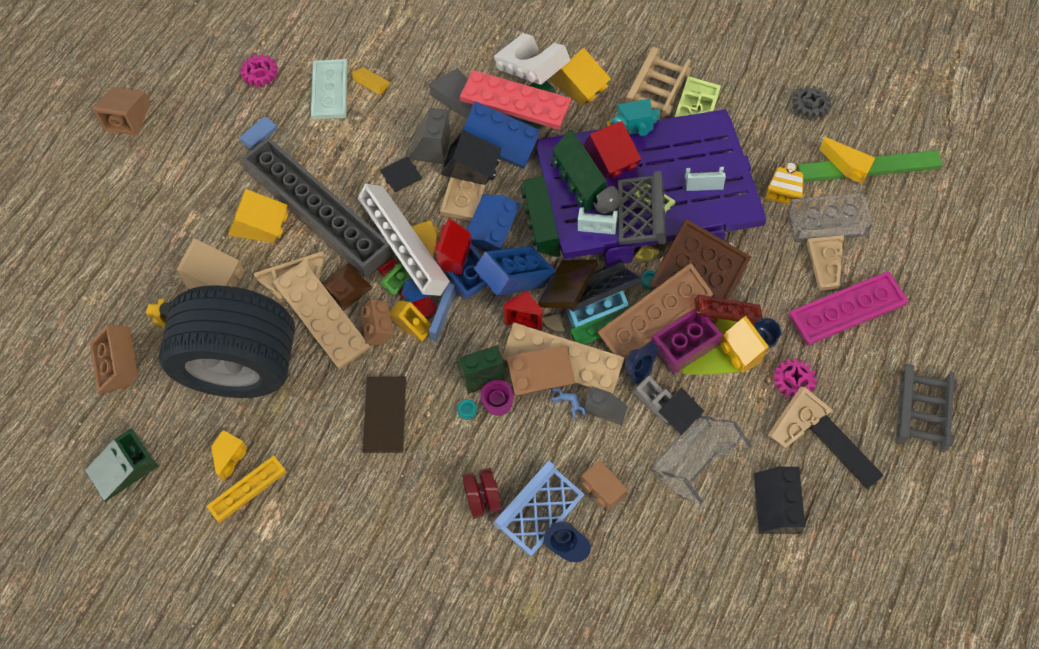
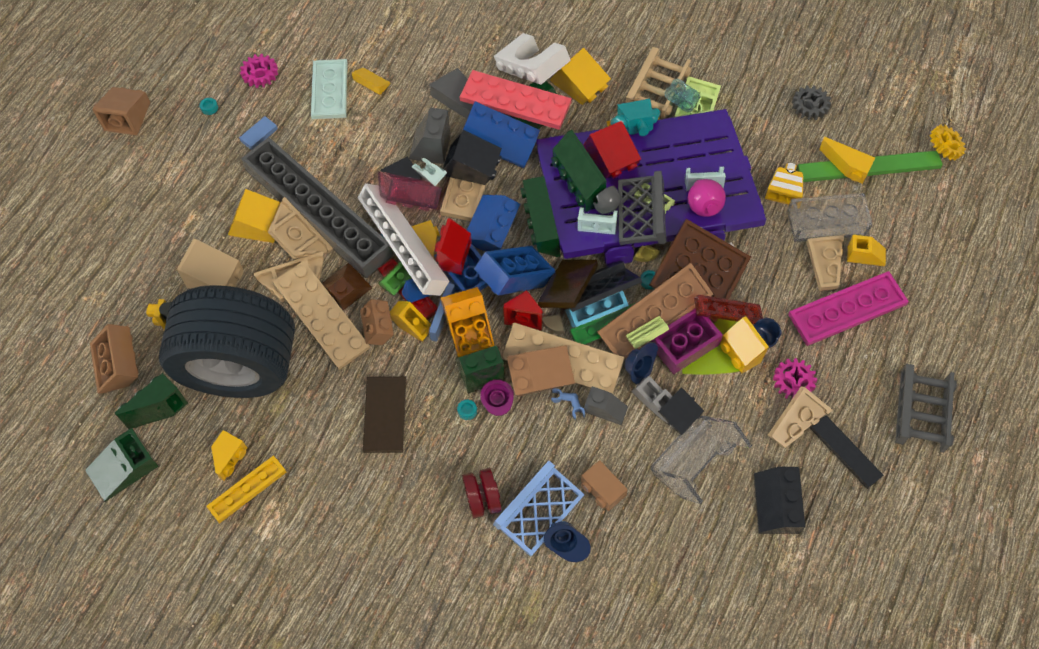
(153, 403): none -> dark green slope
(208, 106): none -> teal tile
(296, 233): none -> tan wing
(408, 191): none -> clear pink slope
(431, 172): none -> light aqua hinge
(467, 321): none -> light orange slope
(647, 332): none -> yellowish green tile
(684, 95): none -> clear light blue piece
(706, 197): none -> dark pink brick
(866, 251): none -> yellow slope
(947, 142): none -> yellow gear

